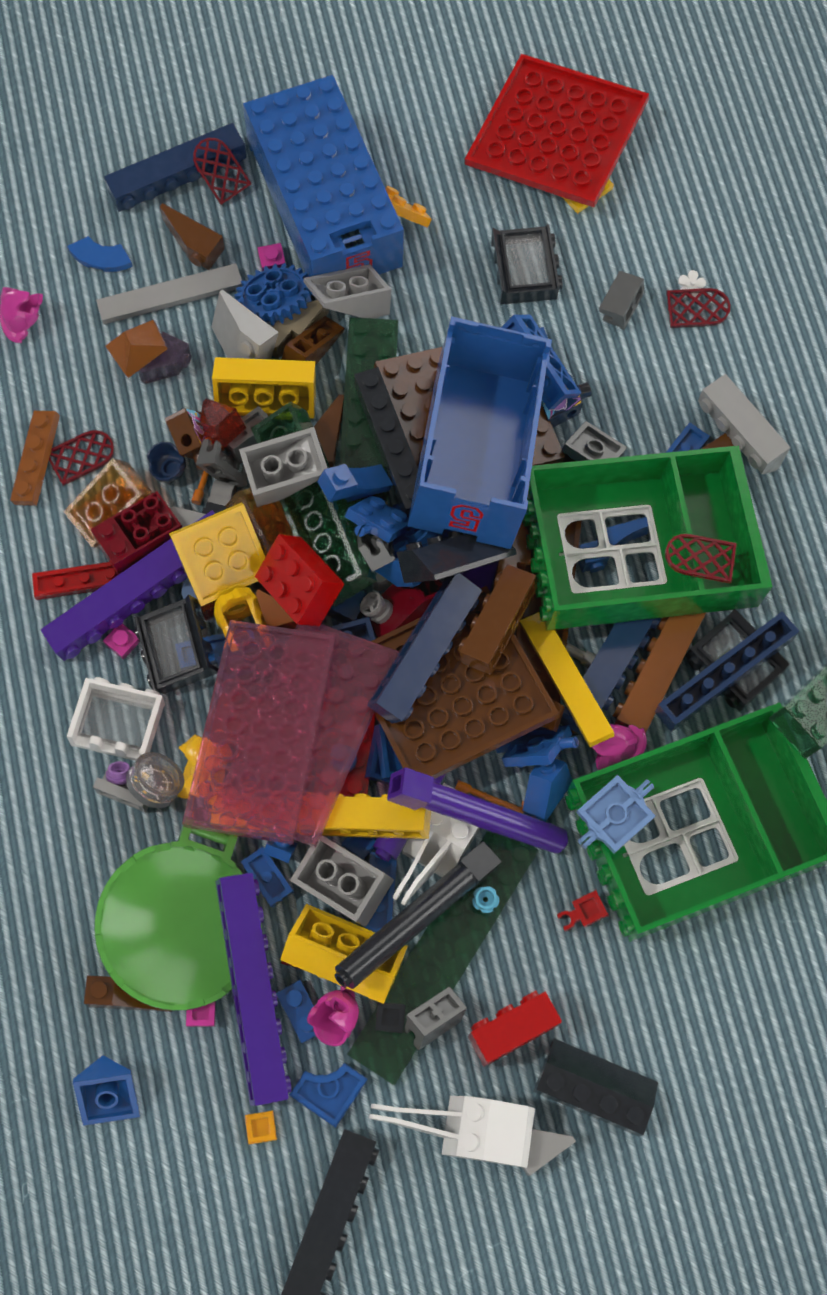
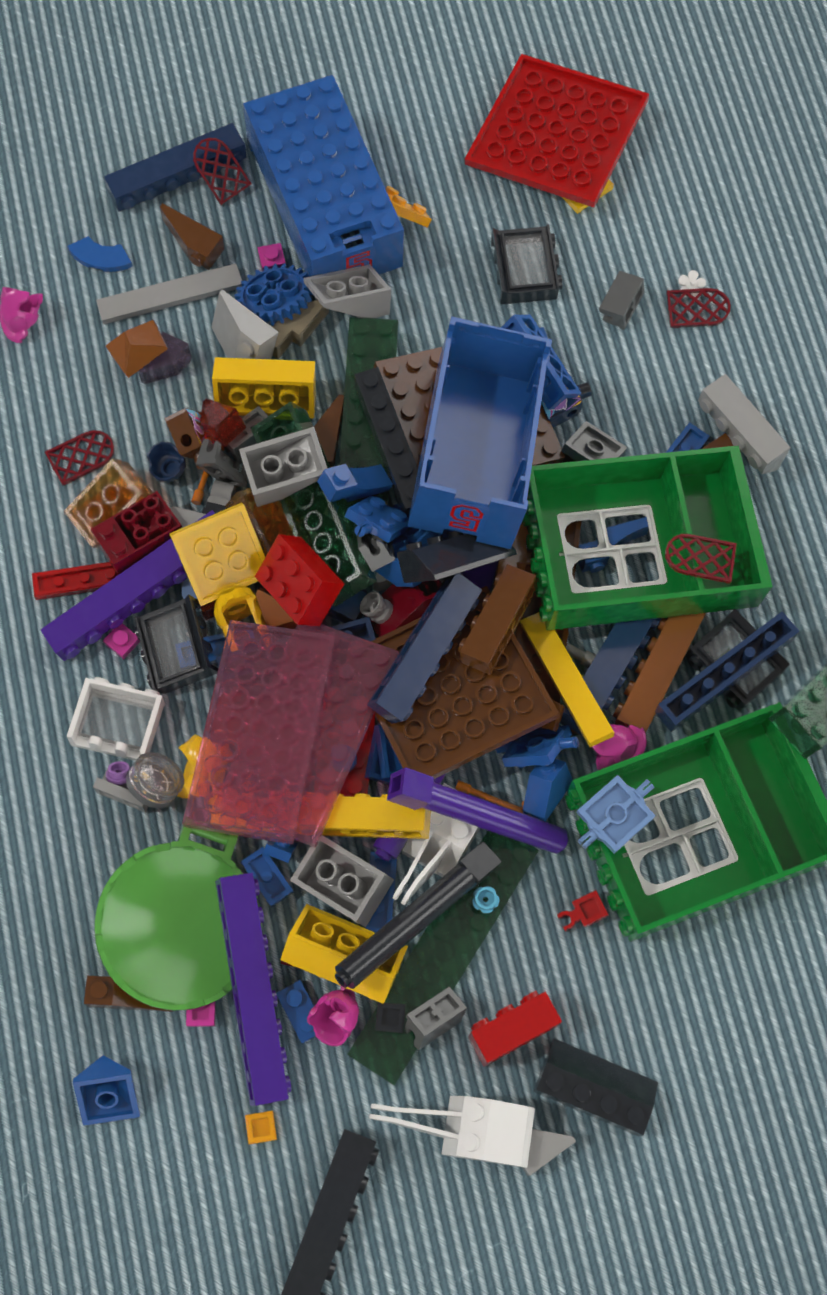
(35, 458): dark orange plate -> none
(313, 342): reddish brown slope -> none
(329, 1094): blue tile -> none
(359, 845): blue tile -> none

